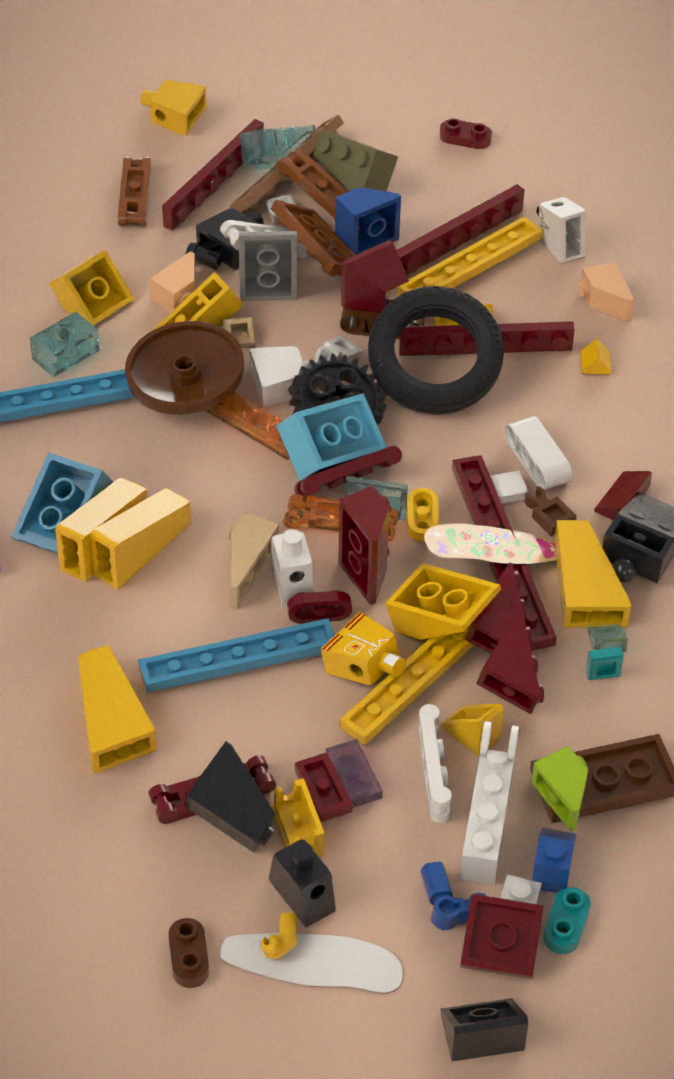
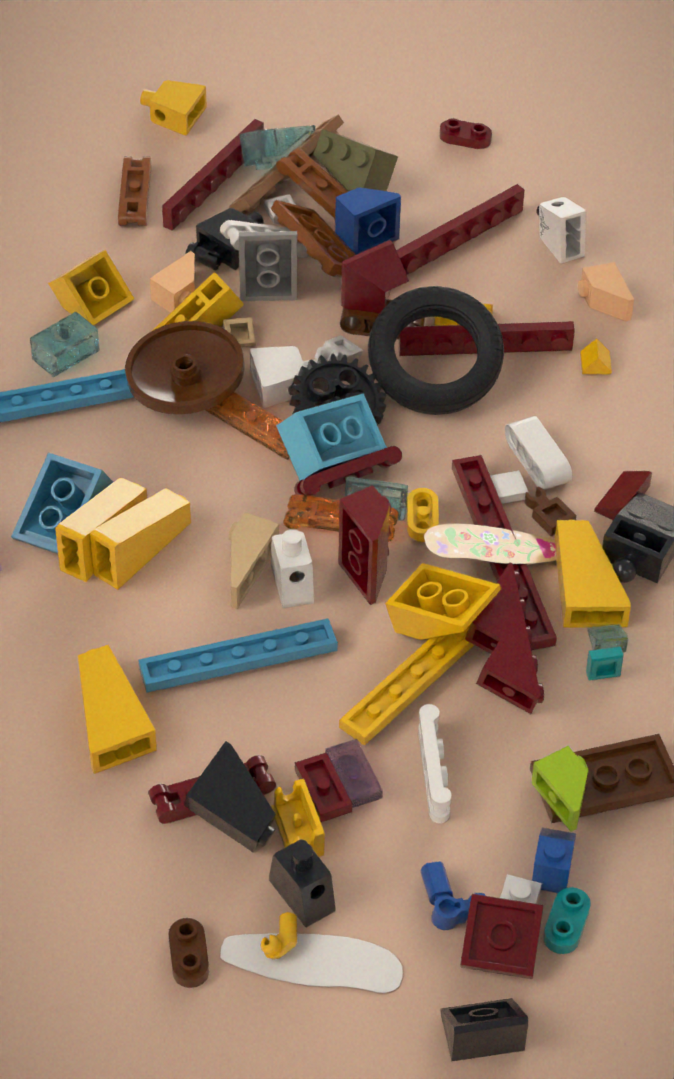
(319, 605): dark red plate -> none
(362, 652): yellow torso -> none
(468, 724): yellow slope -> none
(477, 257): yellow plate -> none
(488, 810): white hinge -> none

